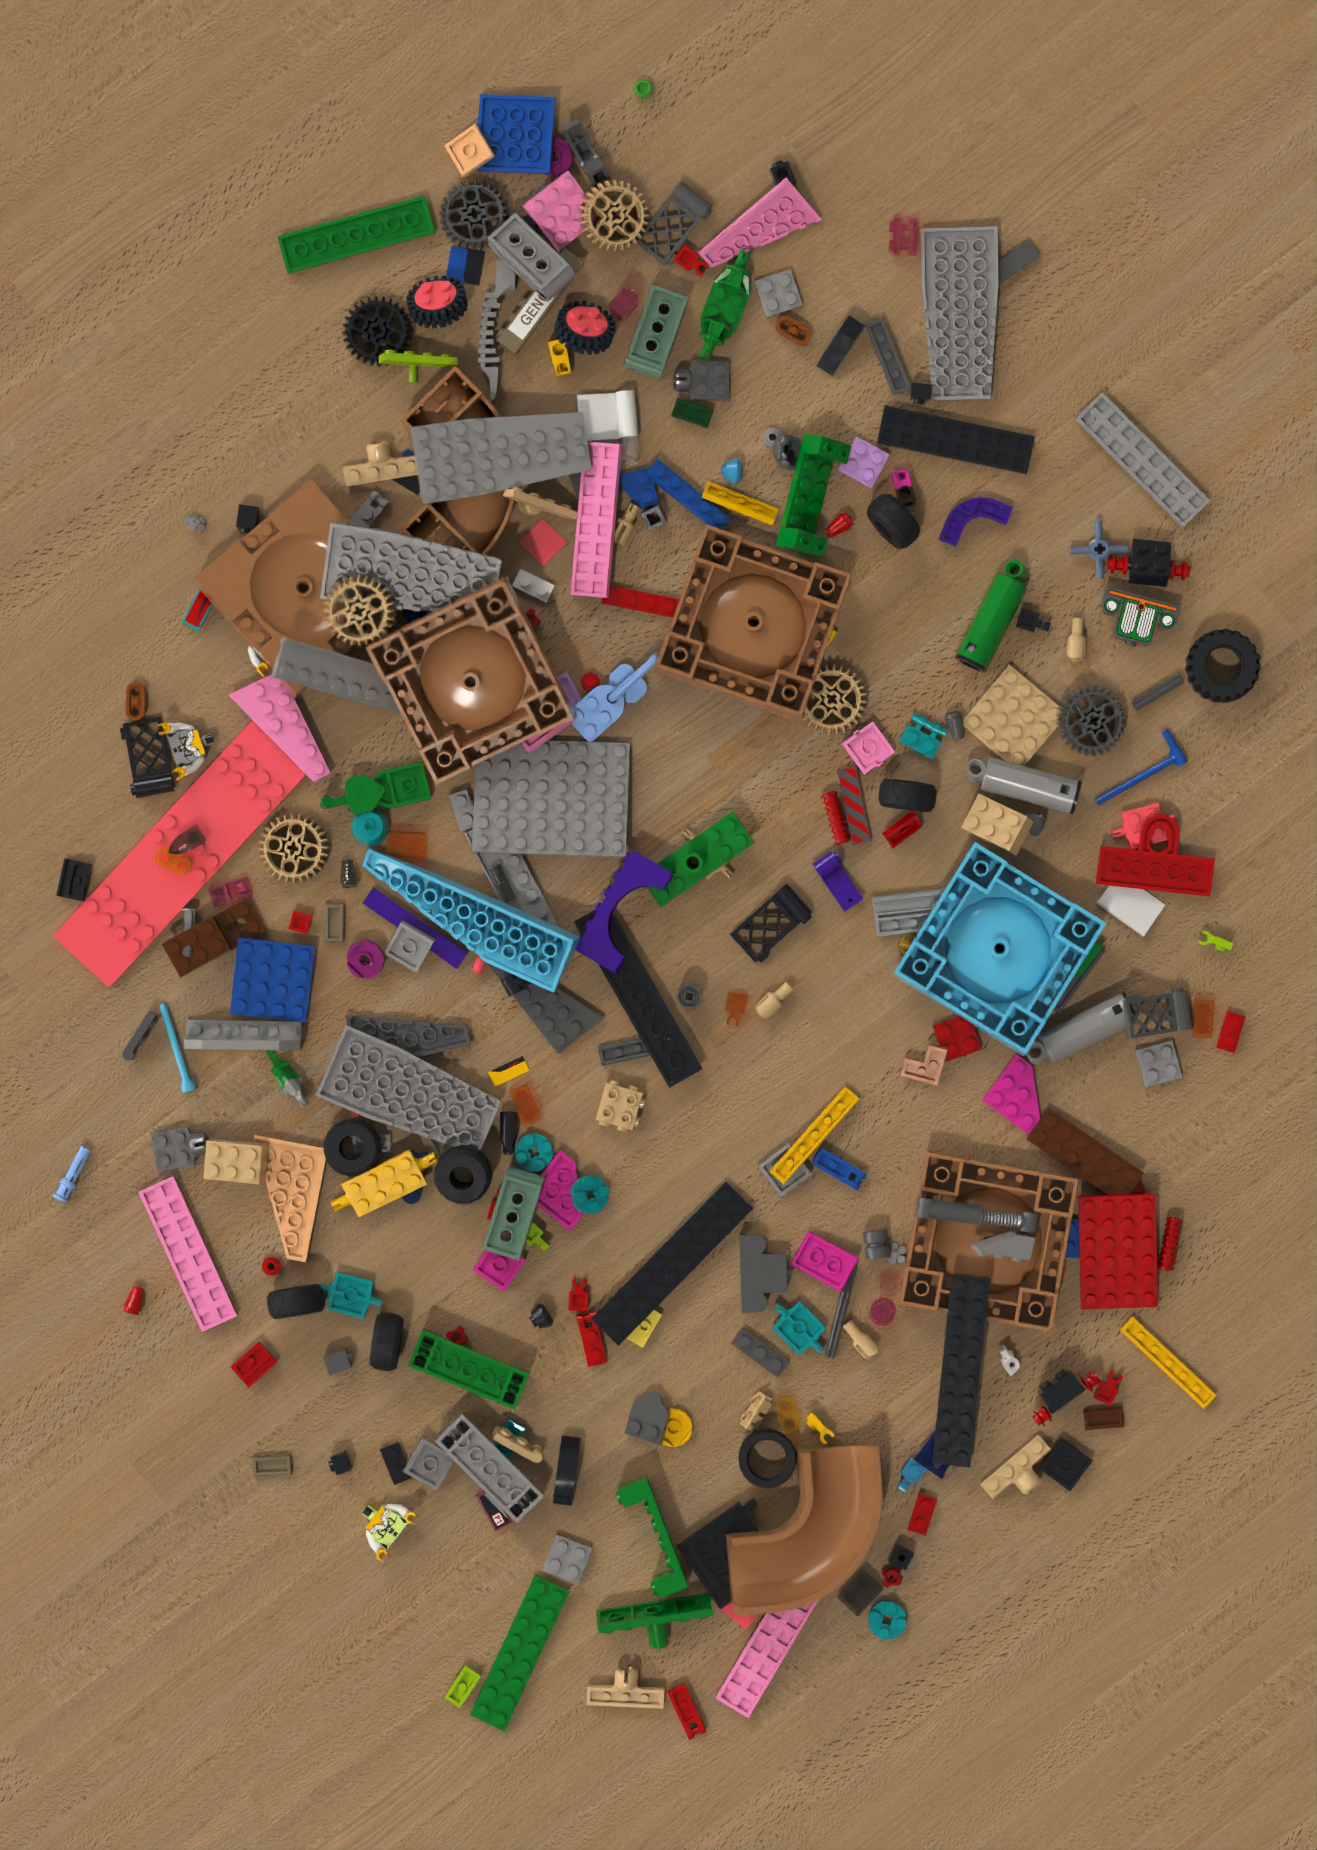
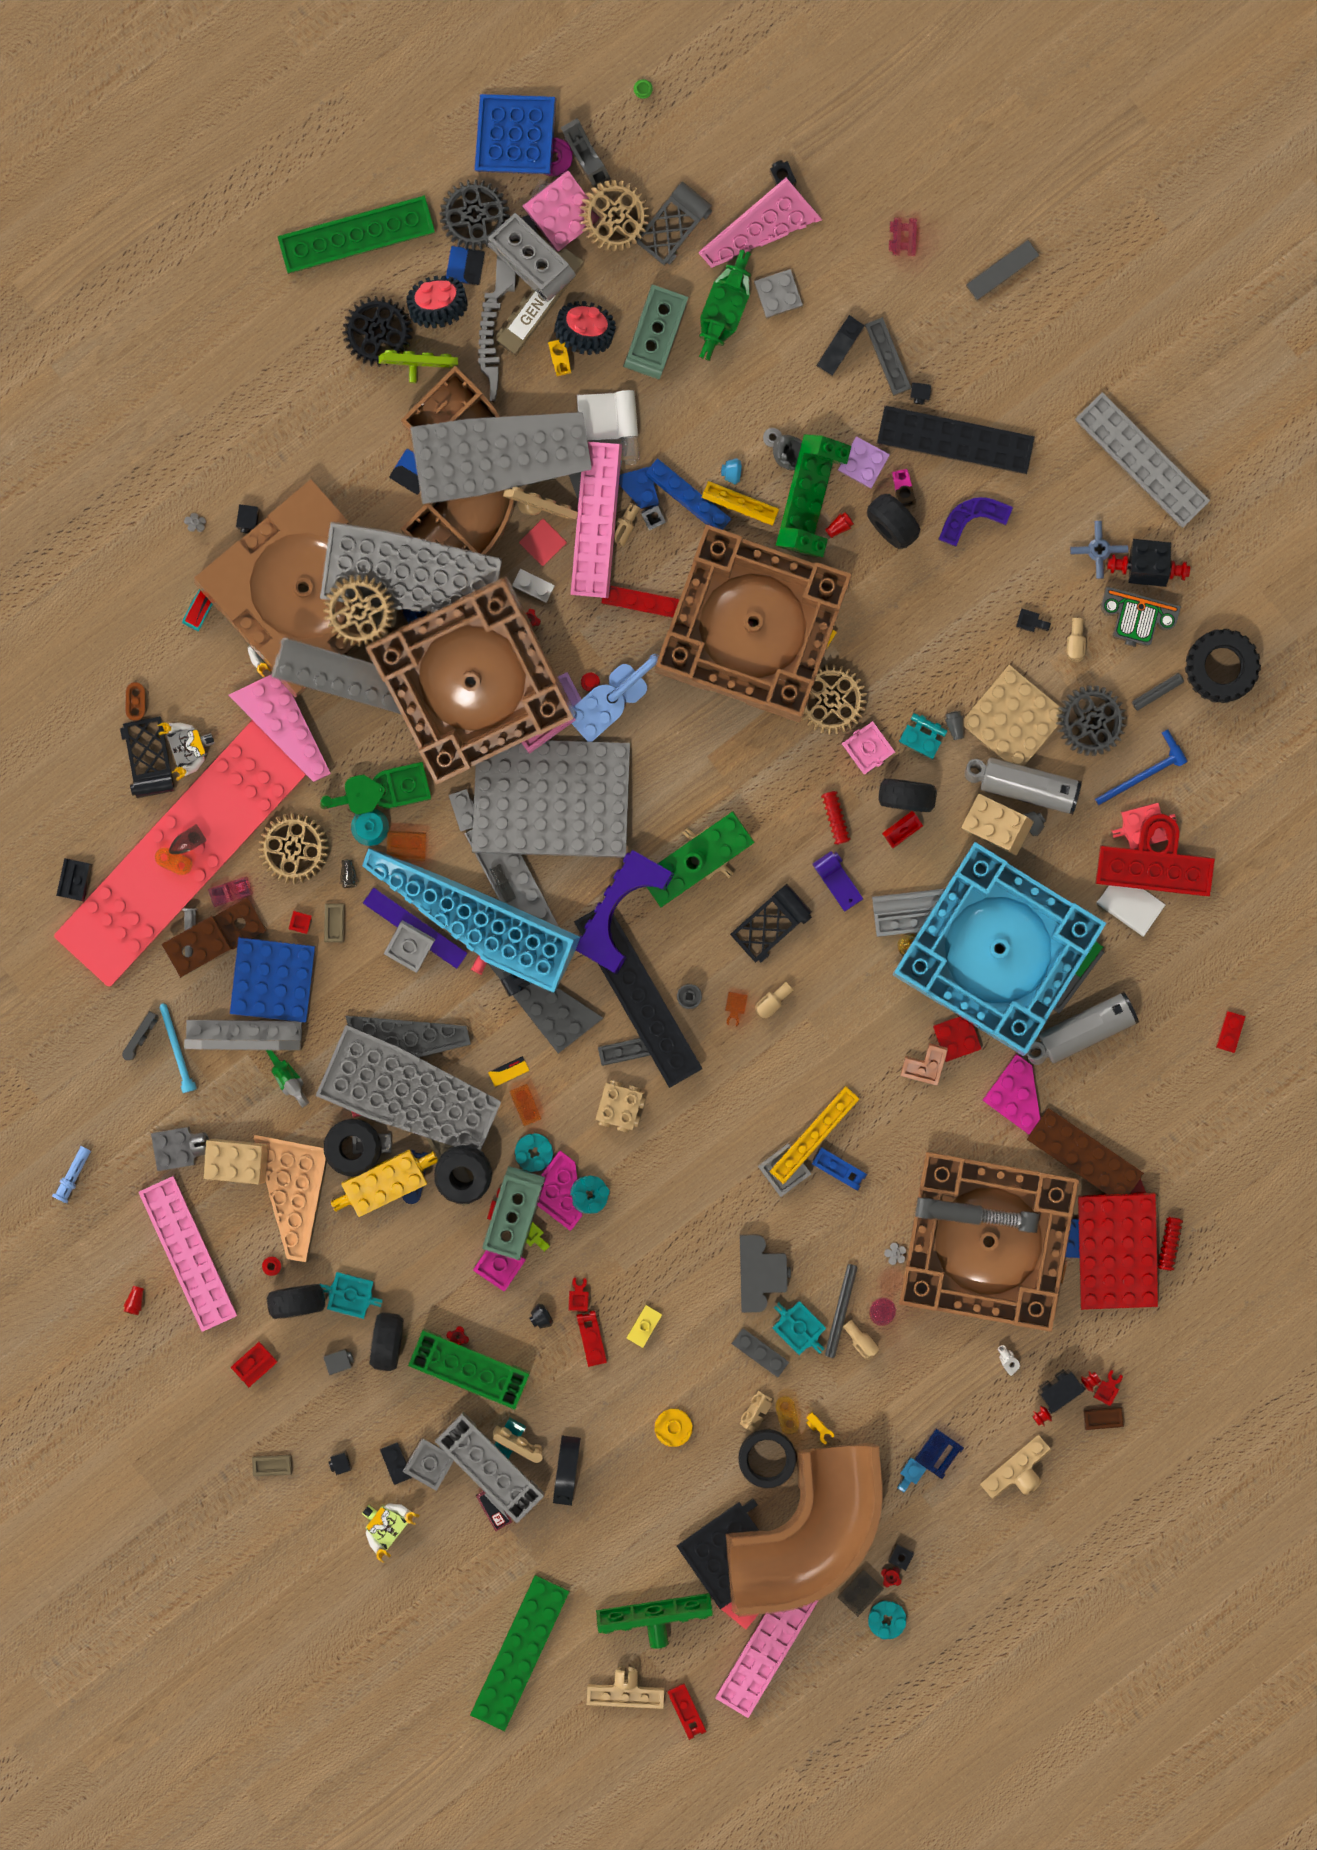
(367, 514): light grey plate -> none
(376, 957): magenta plate -> none
(379, 466): tan plate -> none
(462, 1686): lime plate -> none
(469, 150): light nougat tile -> none
(508, 1131): black piece -> none
(567, 1559): light grey plate -> none
(624, 304): clear pink brick -> none
(648, 1419): dark grey plate -> none
(670, 1580): green plate -> none
(672, 1263): black plate -> none
(688, 259): red plate -> none
(692, 413): dark green plate -> none
(704, 380): flat silver plate -> none
(793, 331): dark orange plate -> none
(825, 1261): dark pink tile -> none
(853, 805): tile -> none
(876, 1244): dark grey wheel -> none
(922, 1514): red plate -> none
(960, 309): light grey wing -> none
(961, 1370): black plate -> none
(993, 617): green piece -> none
(1008, 1244): light grey slope -> none
(1065, 1464): black plate -> none
(1158, 1064): light grey plate -> none
(1168, 1362): yellow tile -> none
(1176, 1011): dark grey piece -> none
(1203, 1018): clear orange plate -> none
(1220, 944): lime plate -> none

